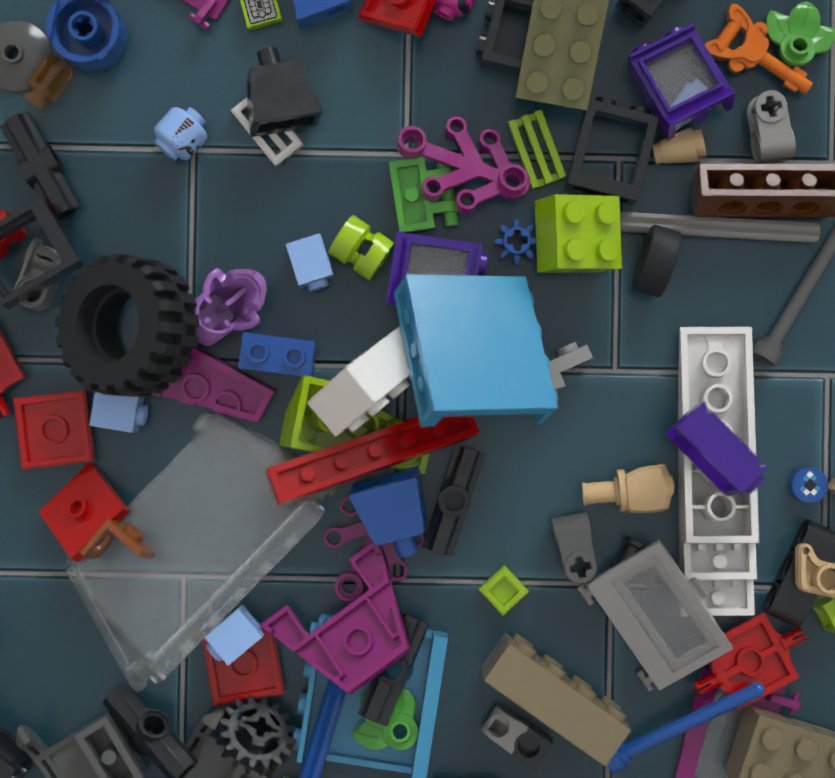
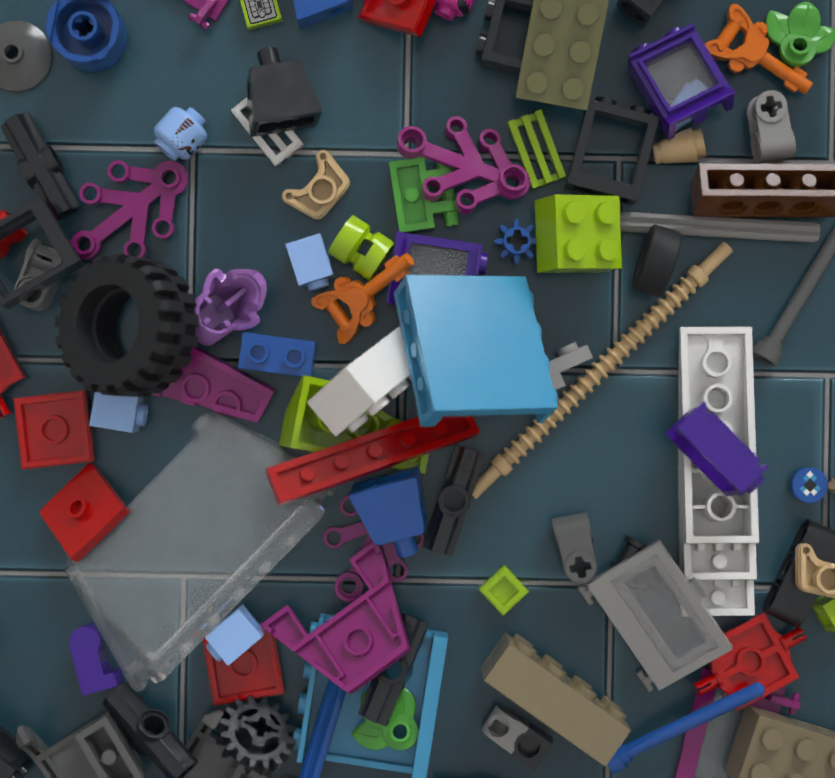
(48, 80): clear orange arm -> none
(92, 661): none -> dark purple leg
(127, 534): dark orange bracket -> none
(134, 206): none -> magenta plant
(322, 191): none -> tan piece
(359, 297): none -> orange piece
(639, 491): tan piece -> none
(696, 277): none -> tan hose

